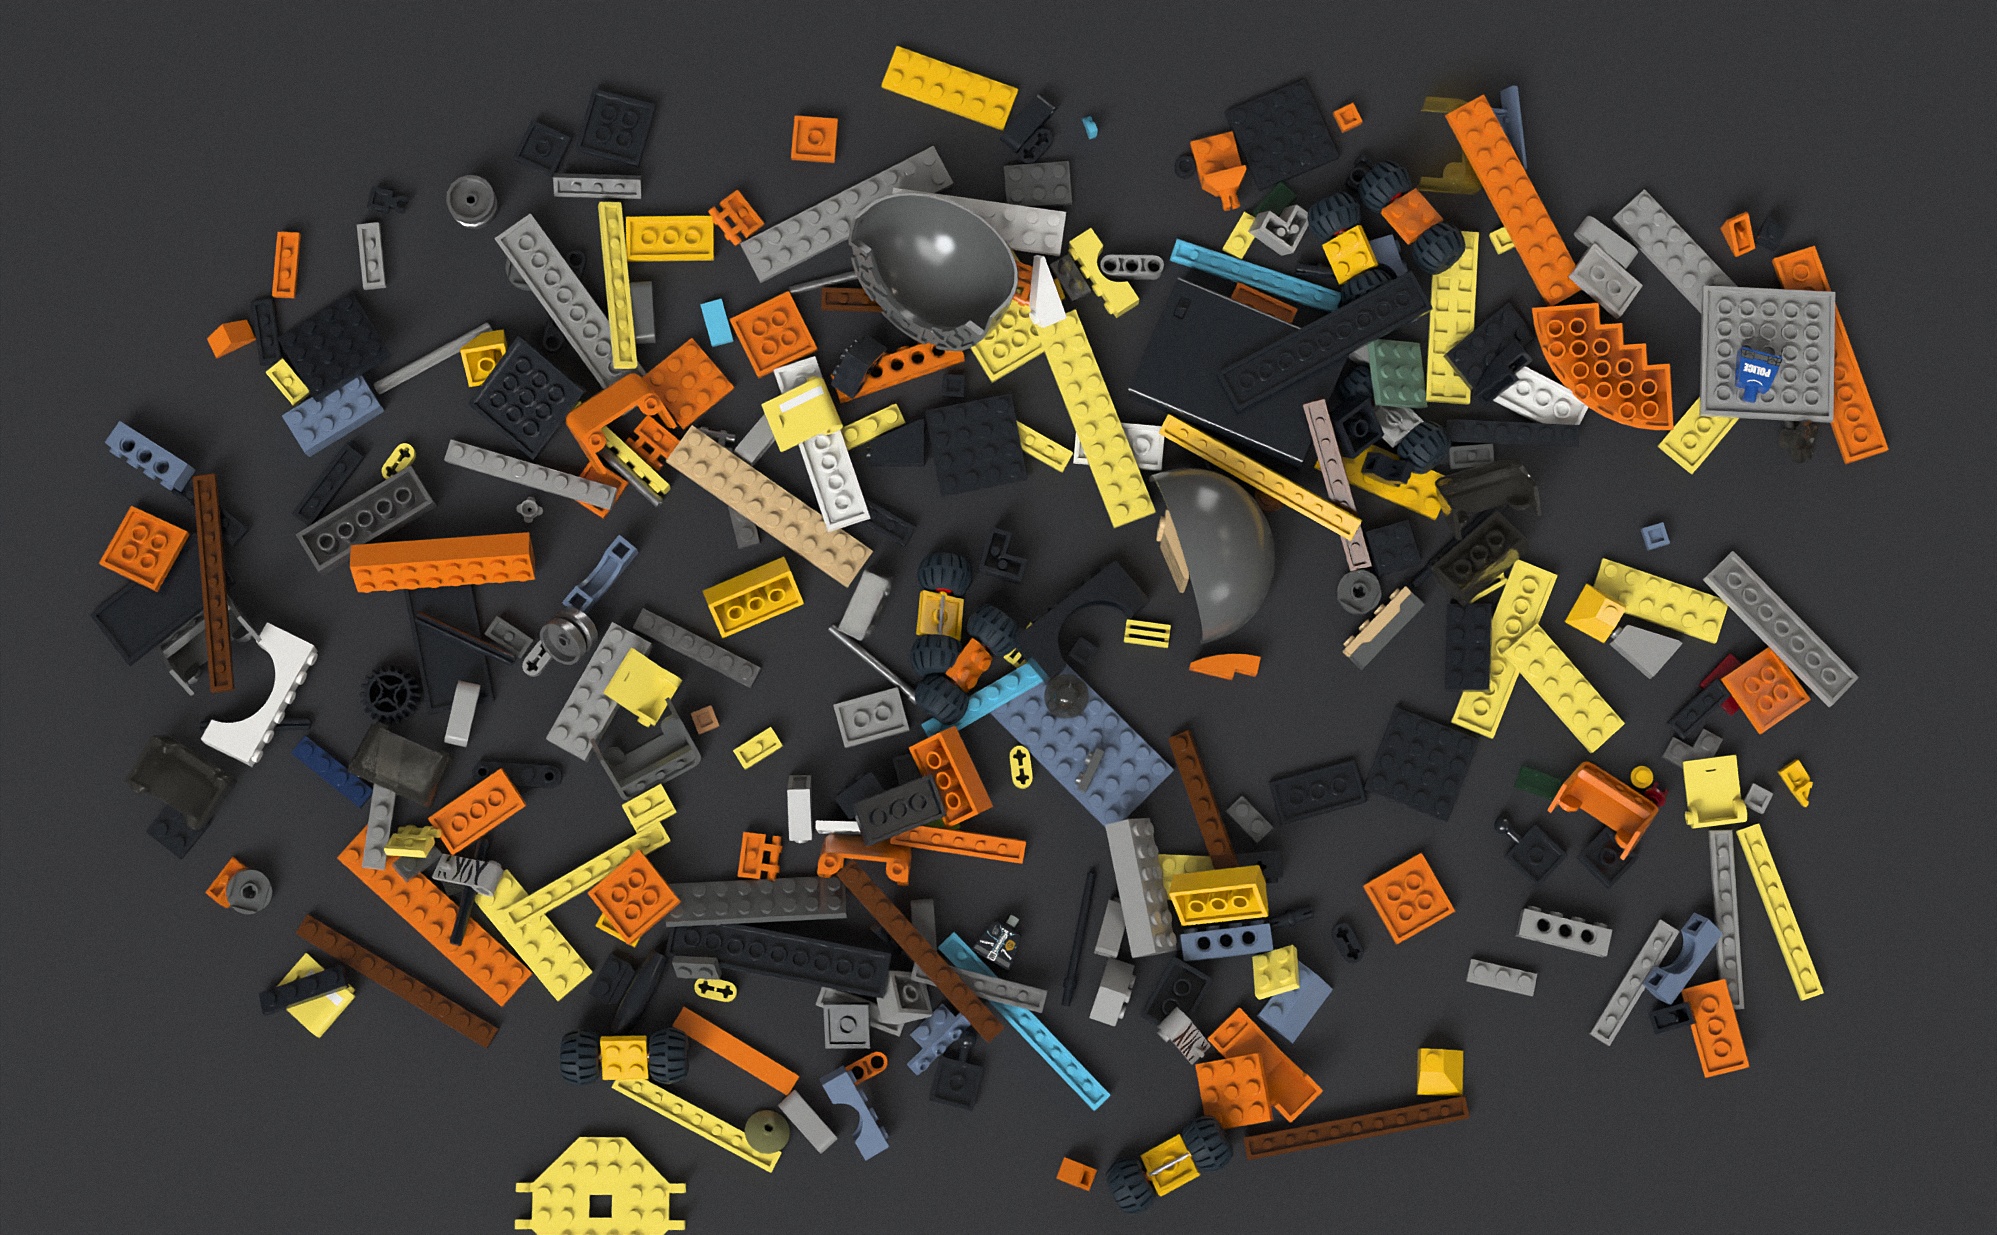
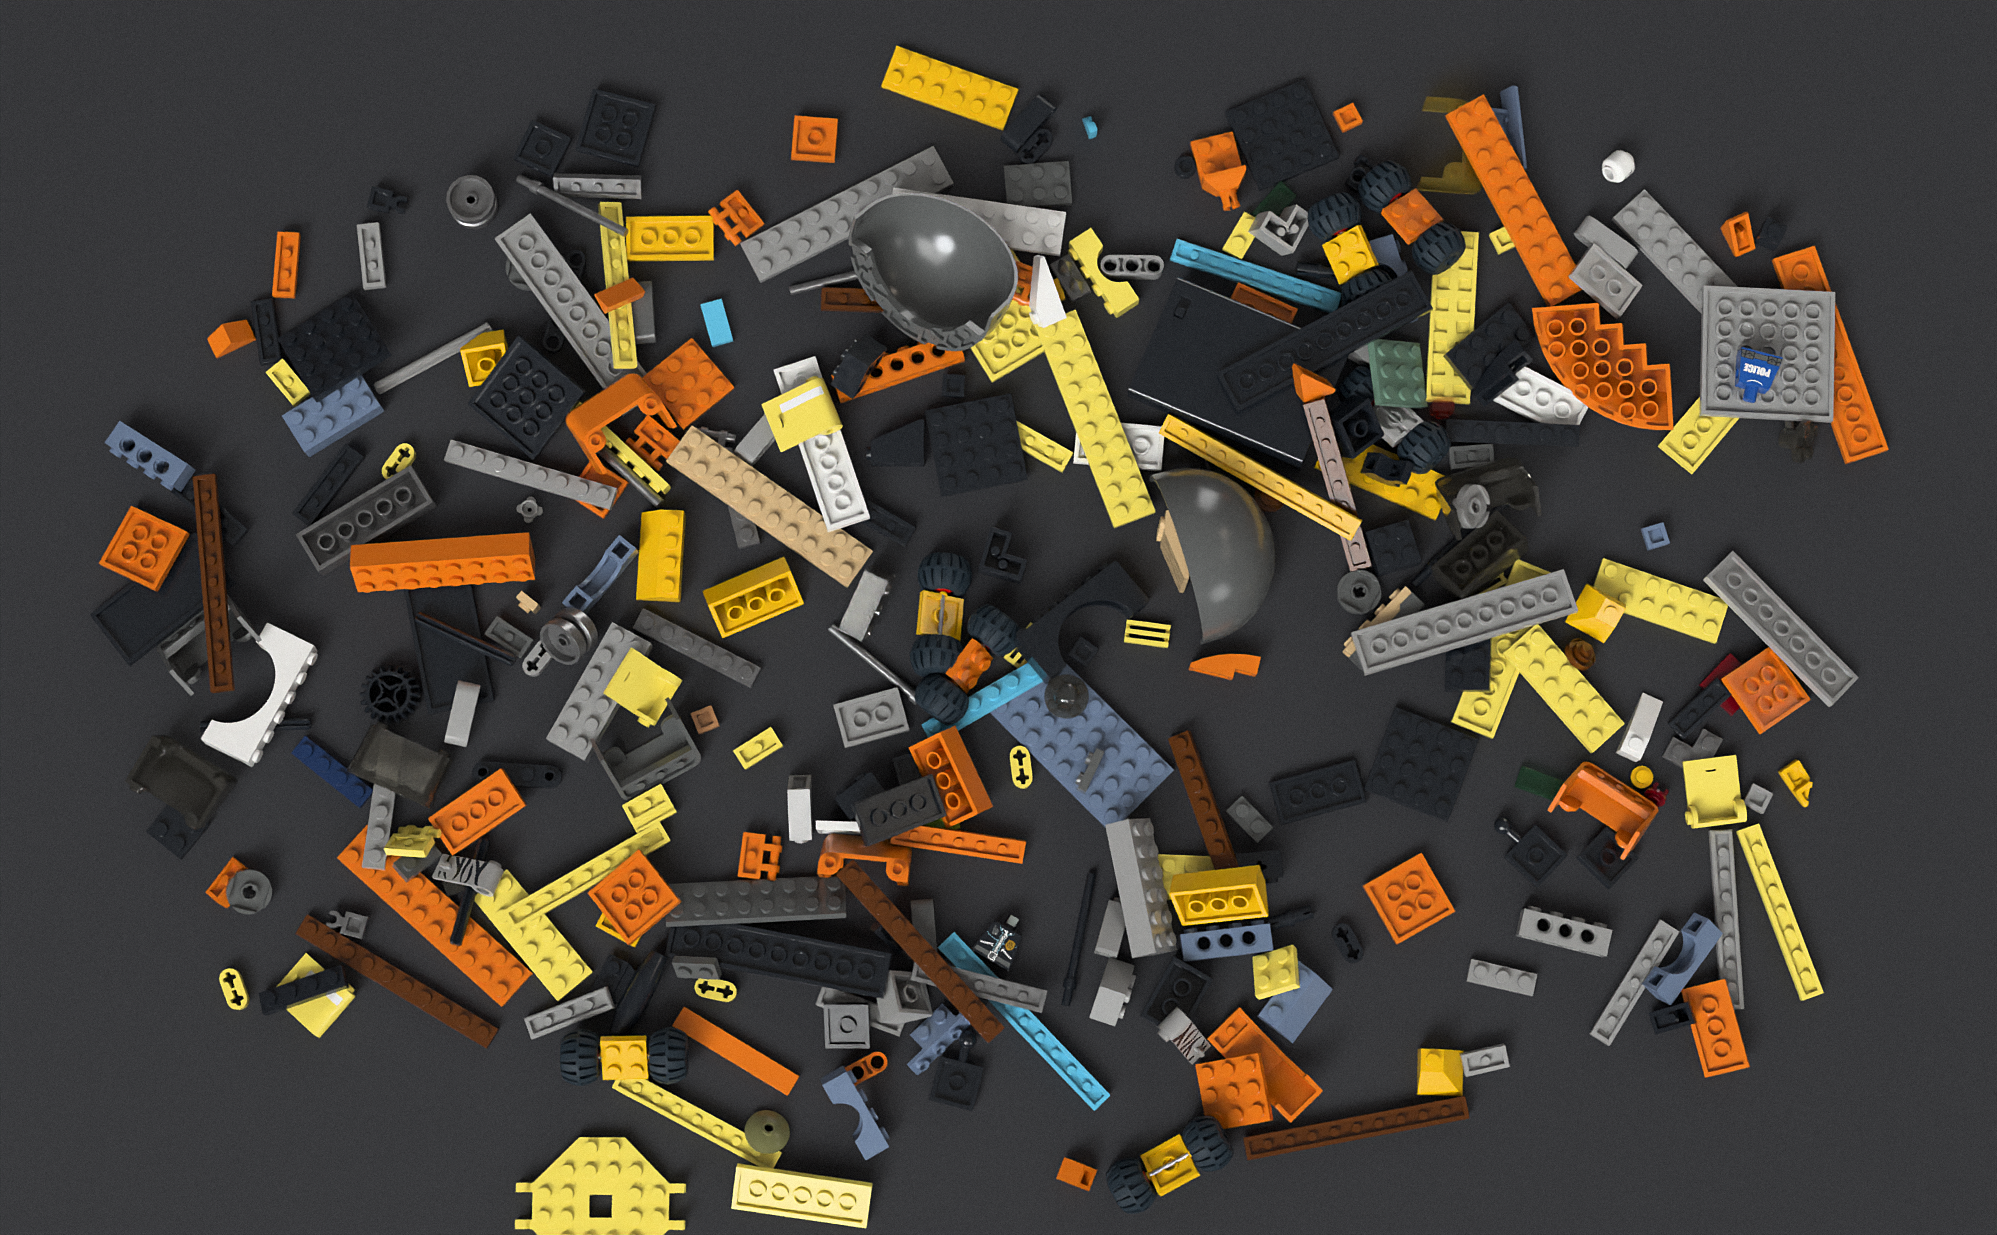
(239, 987): none -> light yellow beam
(351, 924): none -> flat silver plate
(527, 603): none -> tan plate
(538, 188): none -> flat silver bar
(569, 1013): none -> light grey tile
(619, 295): none -> orange slope
(661, 555): none -> yellow slope
(773, 334): orange plate -> none
(801, 1195): none -> light yellow plate
(807, 1121): light grey beam -> none
(872, 426): light yellow plate -> none
(1310, 385): none -> orange slope
(1442, 409): none -> clear red plate
(1464, 622): none -> light grey plate
(1472, 506): none -> light grey plate
(1484, 1060): none -> light grey plate
(1580, 654): none -> reddish brown plate
(1618, 166): none -> white head
(1639, 728): none -> white slope
(1644, 648): light grey slope -> none

